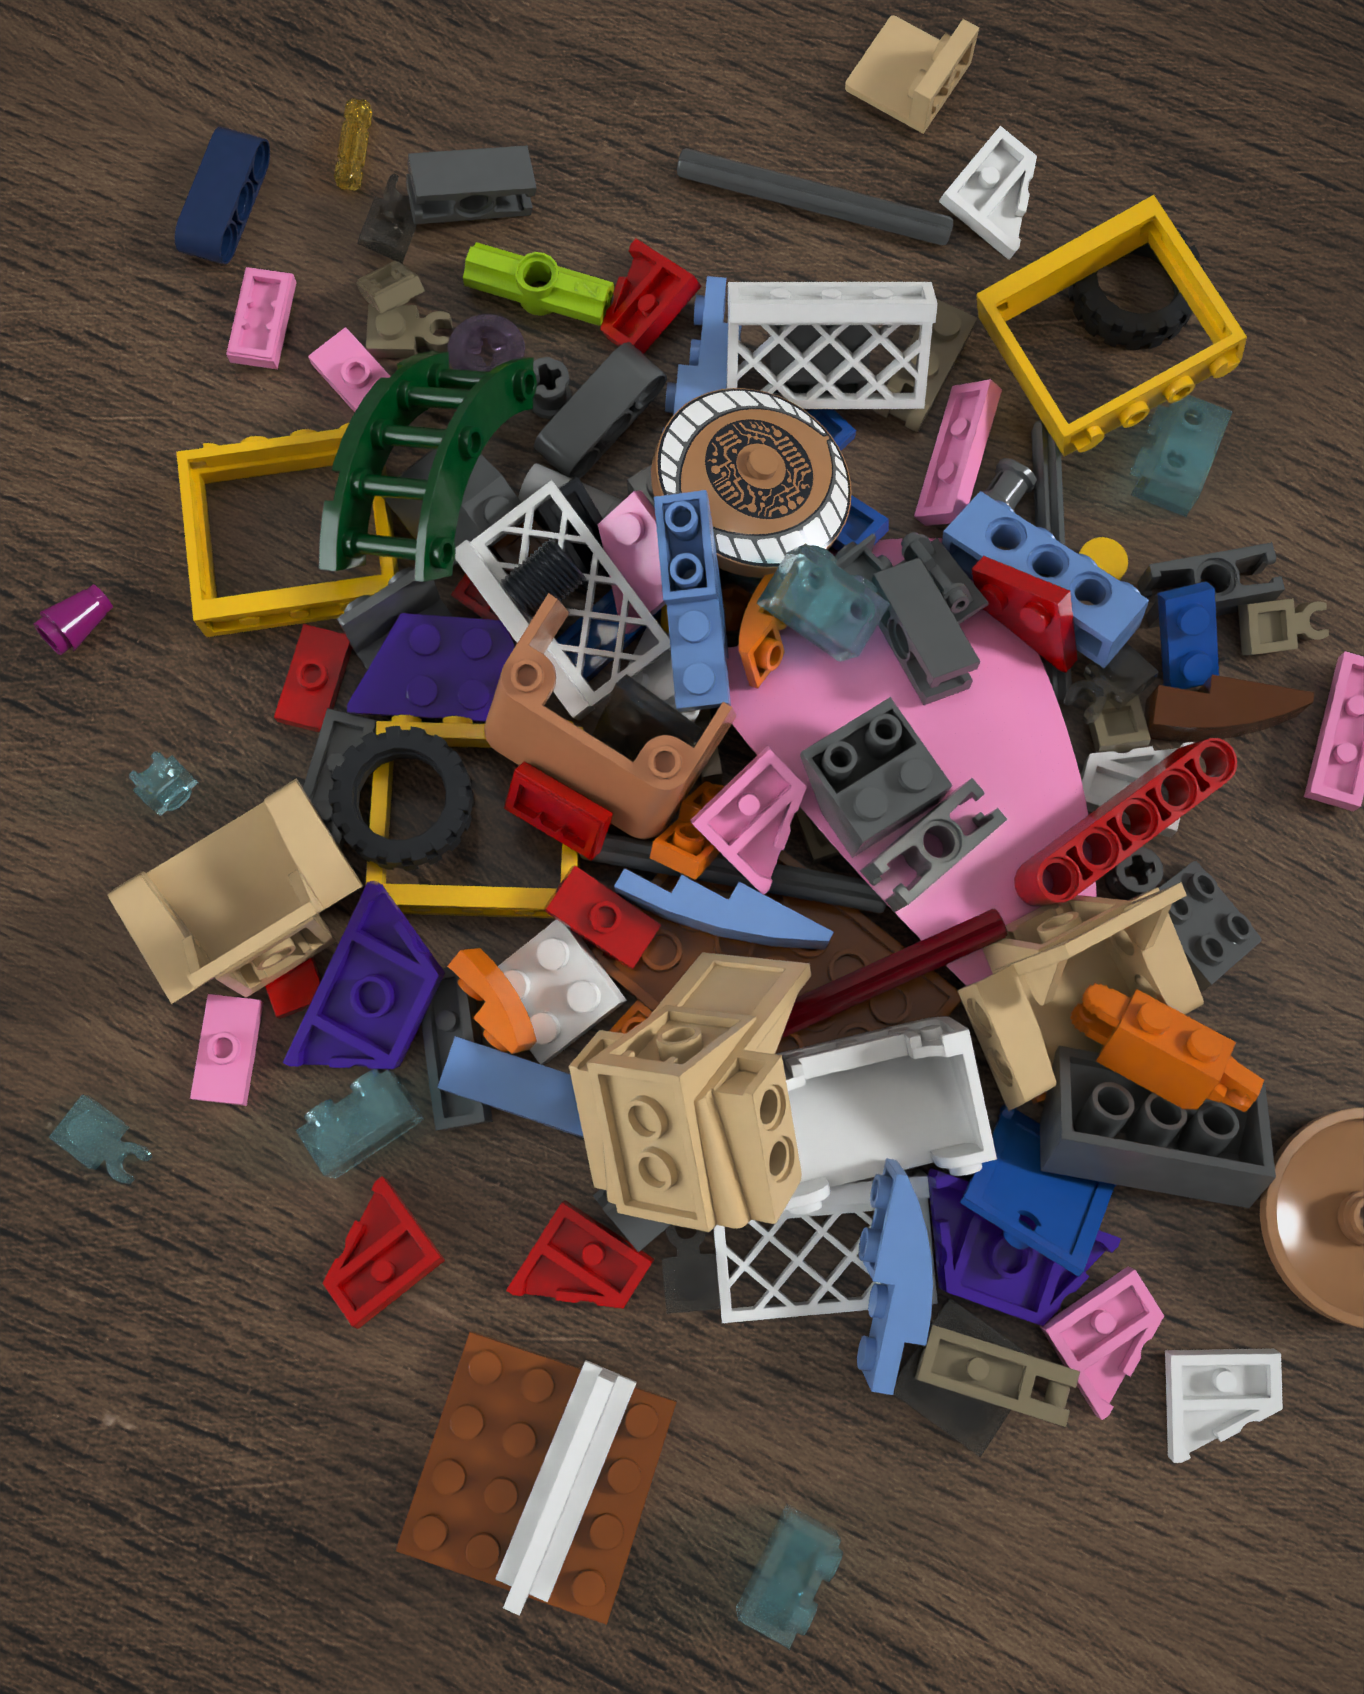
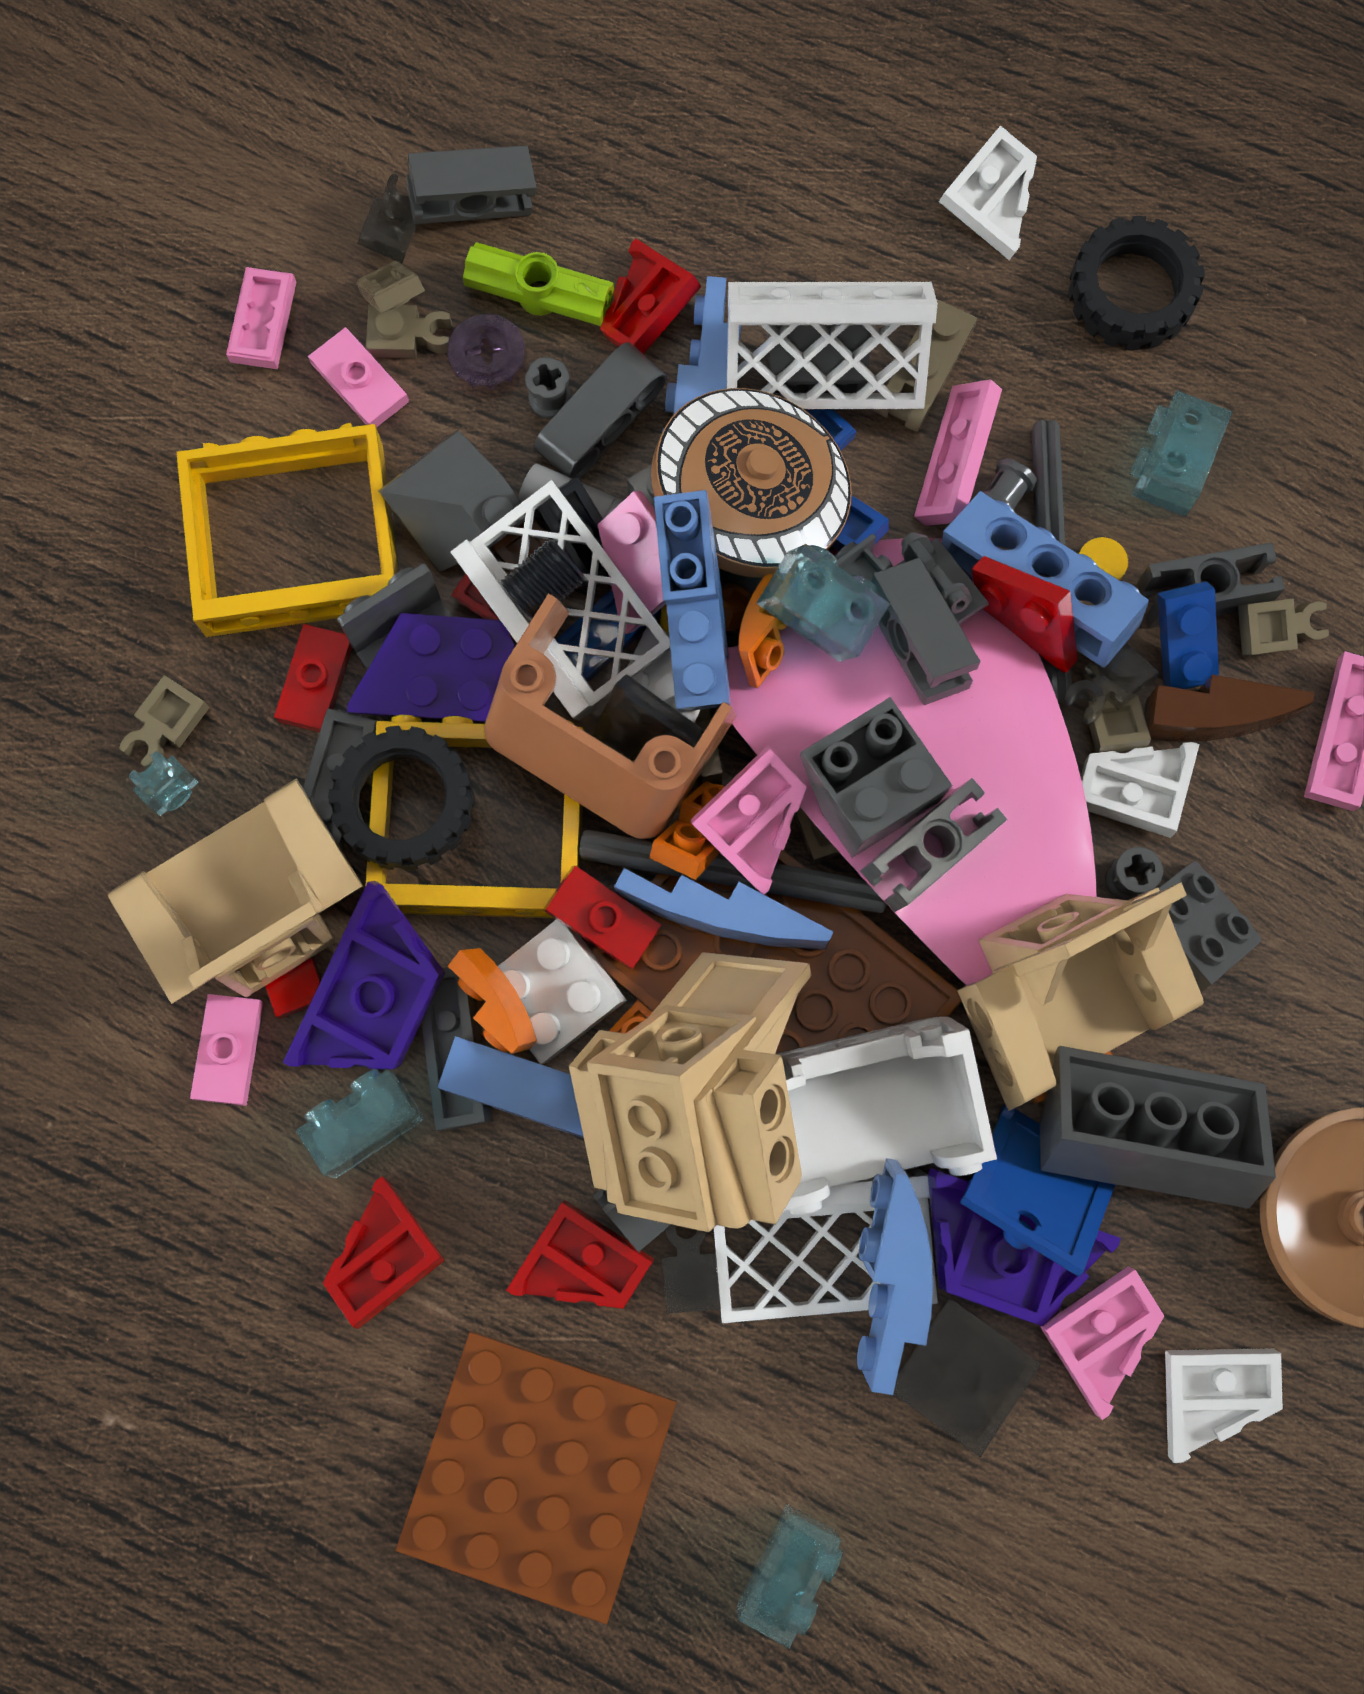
(73, 619): magenta cone -> none
(94, 1135): clear light blue plate -> none
(167, 715): none -> dark tan plate
(222, 195): dark blue beam -> none
(353, 144): clear yellow axle -> none
(382, 421): dark green fence -> none
(558, 810): red plate -> none
(564, 1485): white fence -> none
(814, 196): dark grey axle -> none
(896, 970): dark red axle -> none
(912, 71): tan bracket -> none
(995, 1374): dark tan plate -> none
(1080, 258): yellow window -> none
(1147, 814): red beam -> none
(1164, 1049): orange hinge -> none

